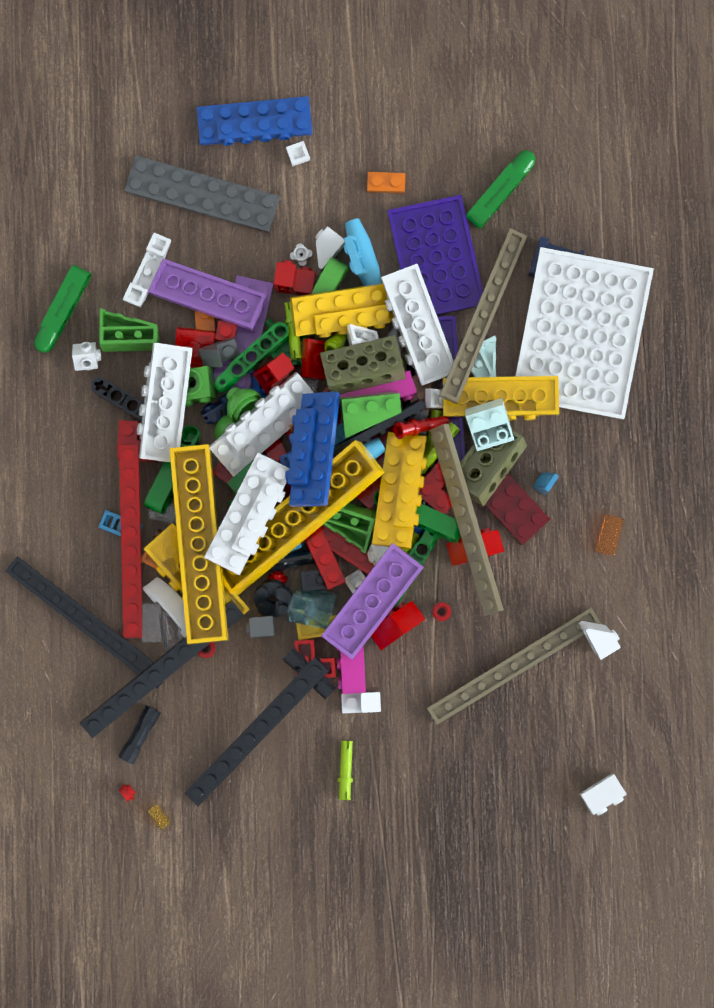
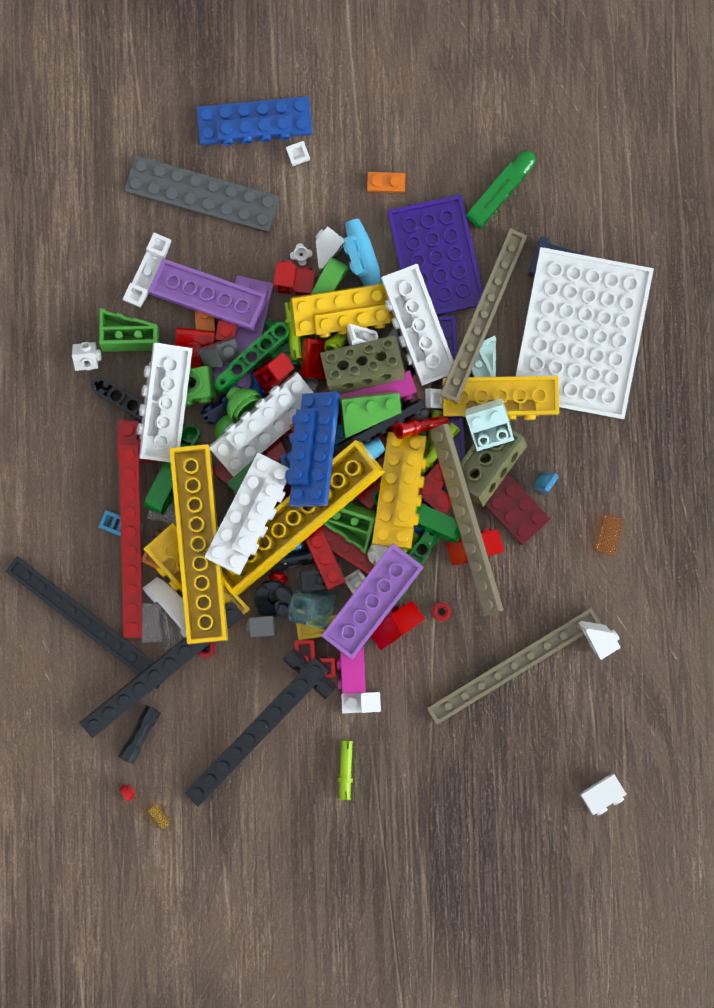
(61, 308): green piece -> none

